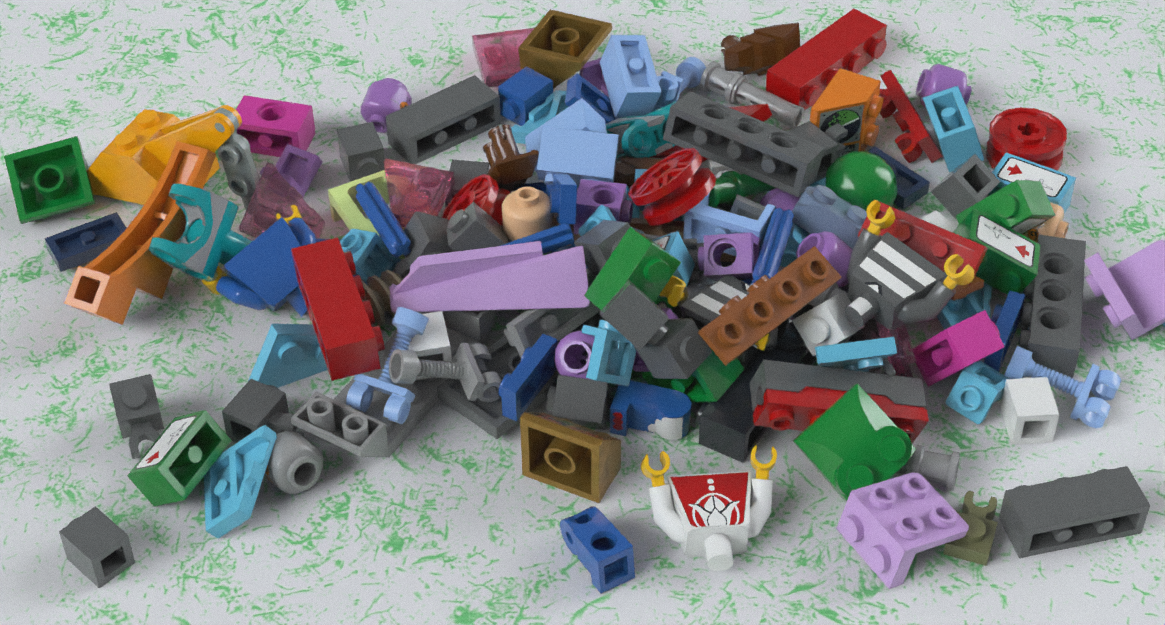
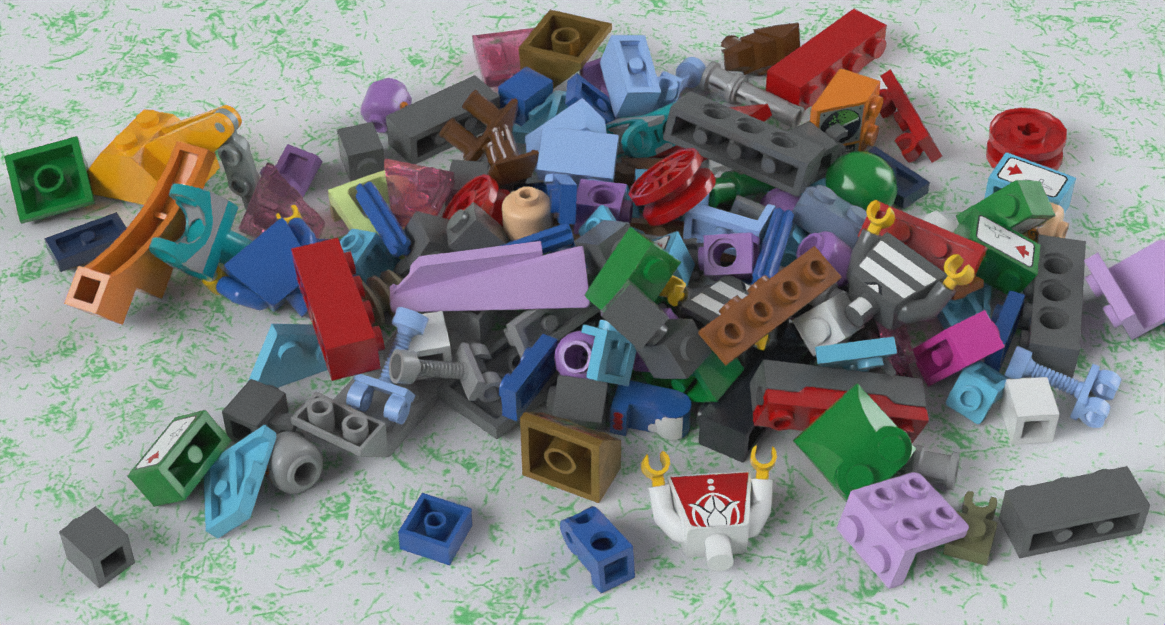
(137, 410): dark grey brick -> none
(274, 124): dark pink brick -> none
(435, 528): none -> blue piece
(486, 113): none -> reddish brown connector
(942, 78): medium lavender head -> none
(953, 127): medium azure brick -> none
(965, 186): dark grey brick -> none

